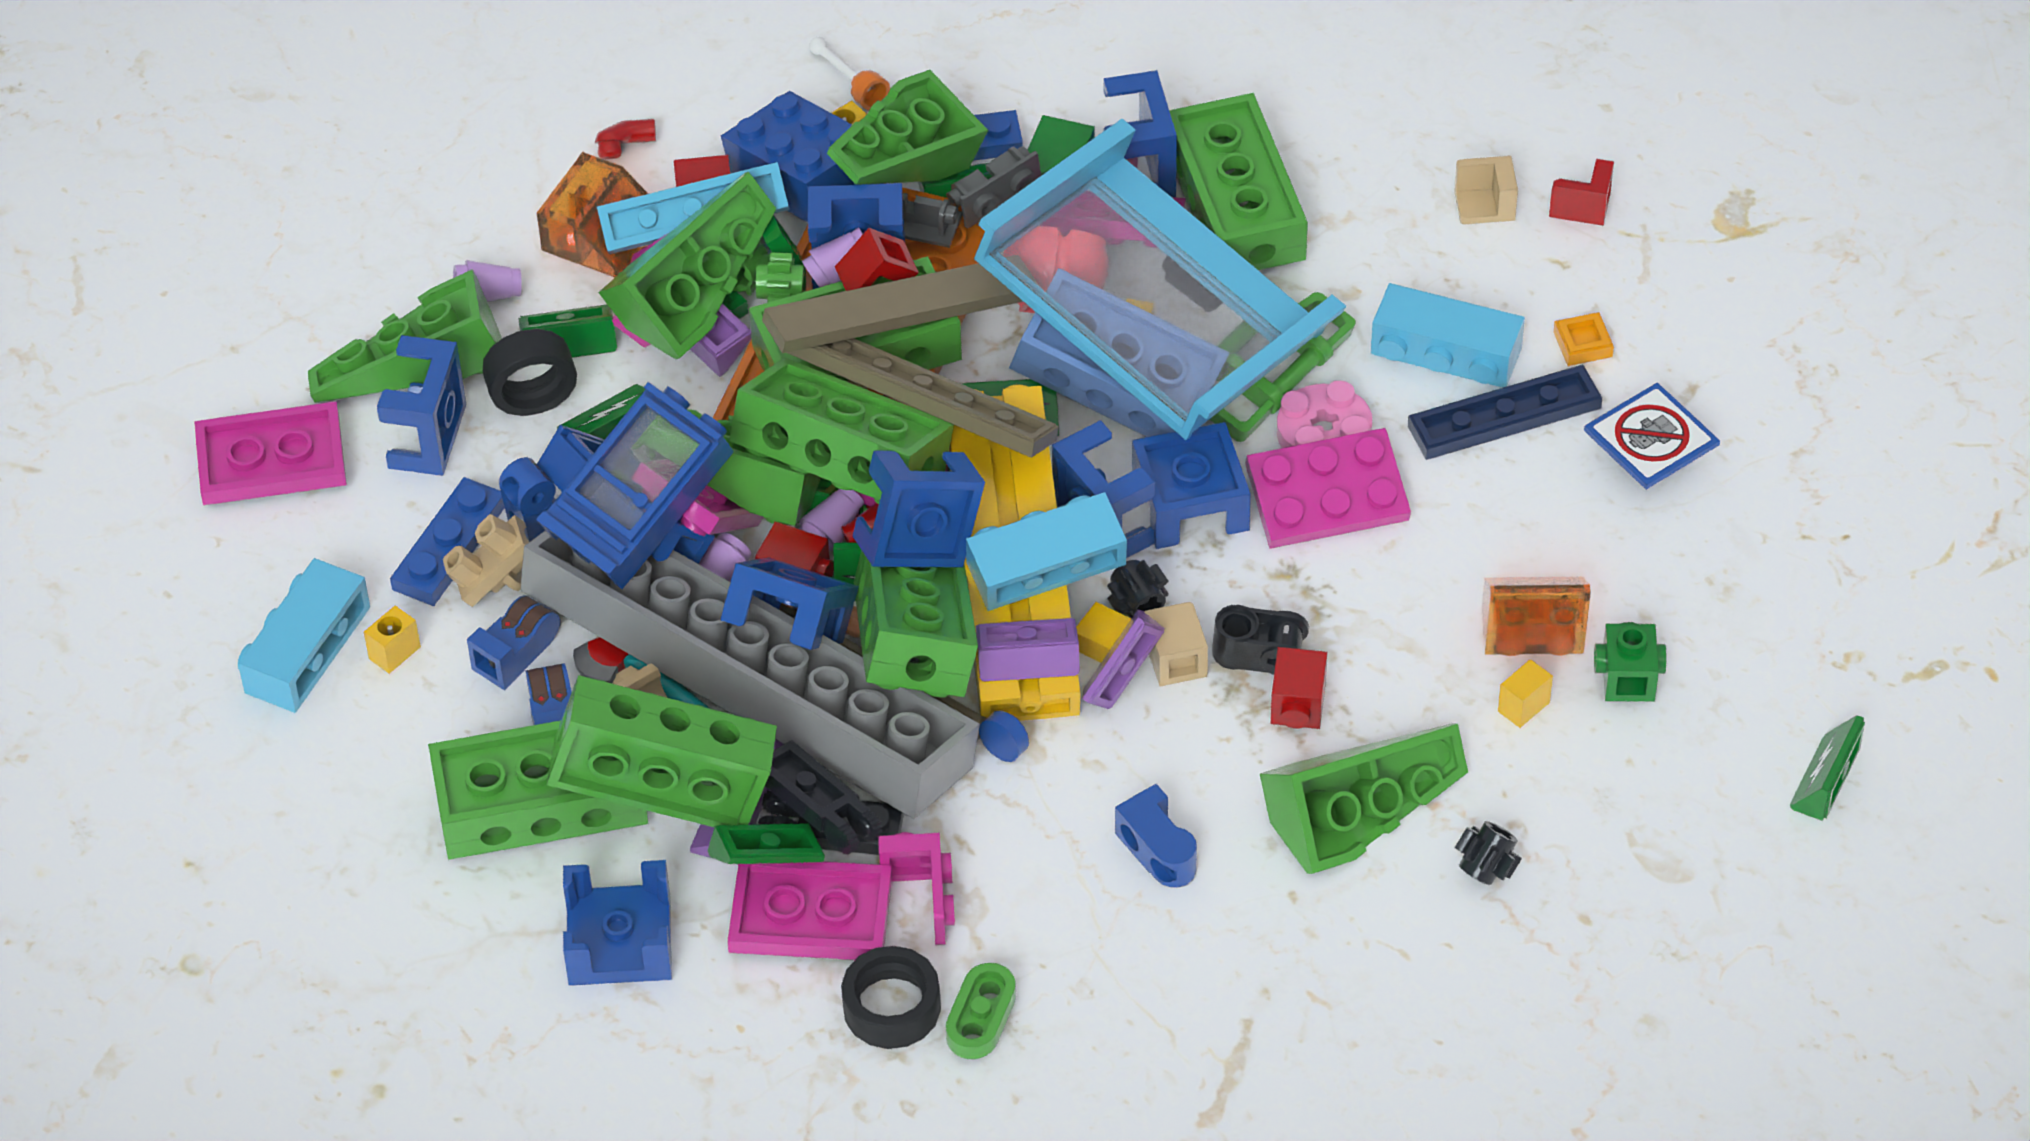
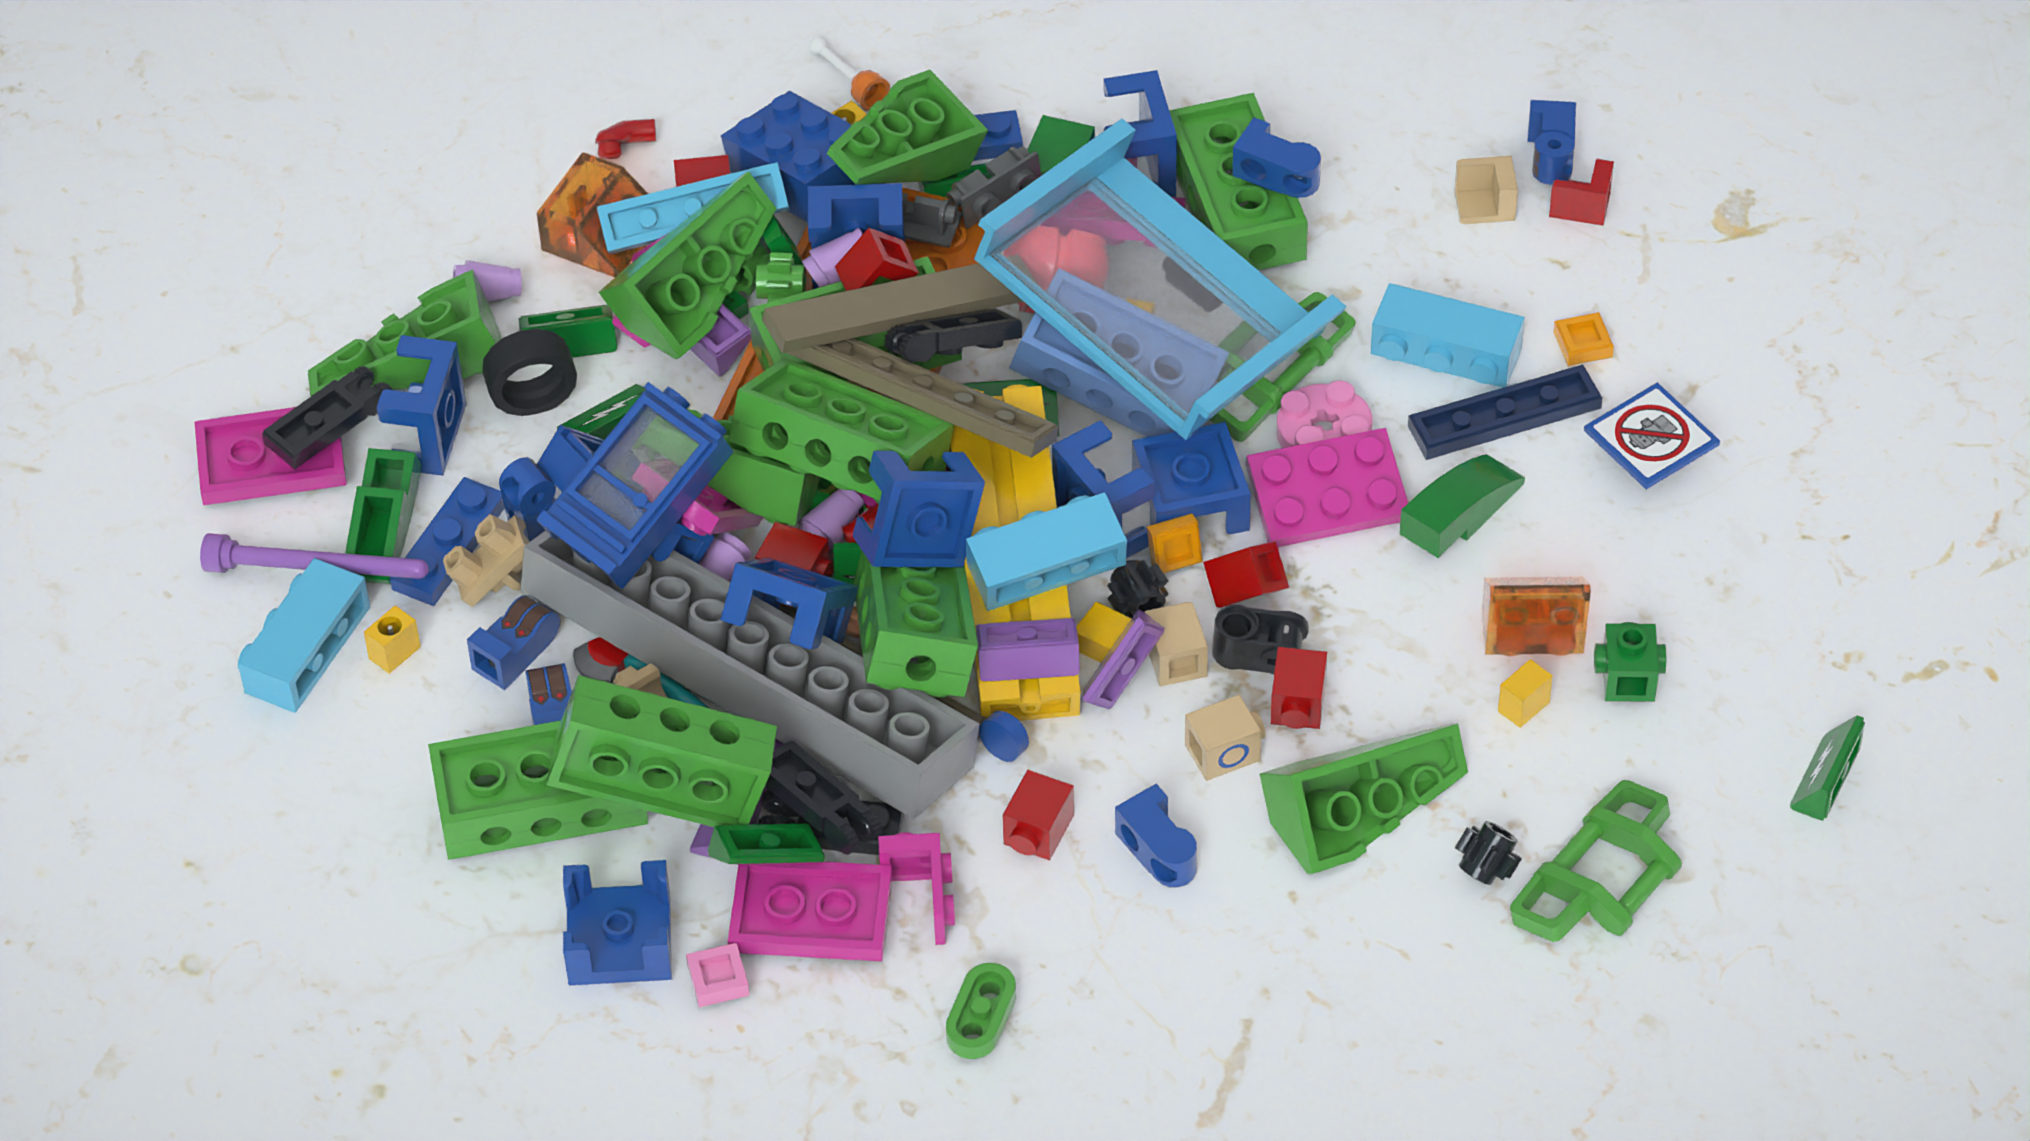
(221, 553): none -> medium lavender piece
(324, 417): none -> black hinge
(384, 506): none -> green slope
(717, 975): none -> bright pink plate
(885, 964): black tyre -> none
(951, 333): none -> black hinge
(1038, 815): none -> red brick
(1175, 543): none -> light orange tile
(1224, 737): none -> tan brick
(1246, 574): none -> red panel
(1276, 162): none -> blue leg
(1458, 503): none -> green slope
(1553, 131): none -> blue leg
(1588, 895): none -> bright green bar

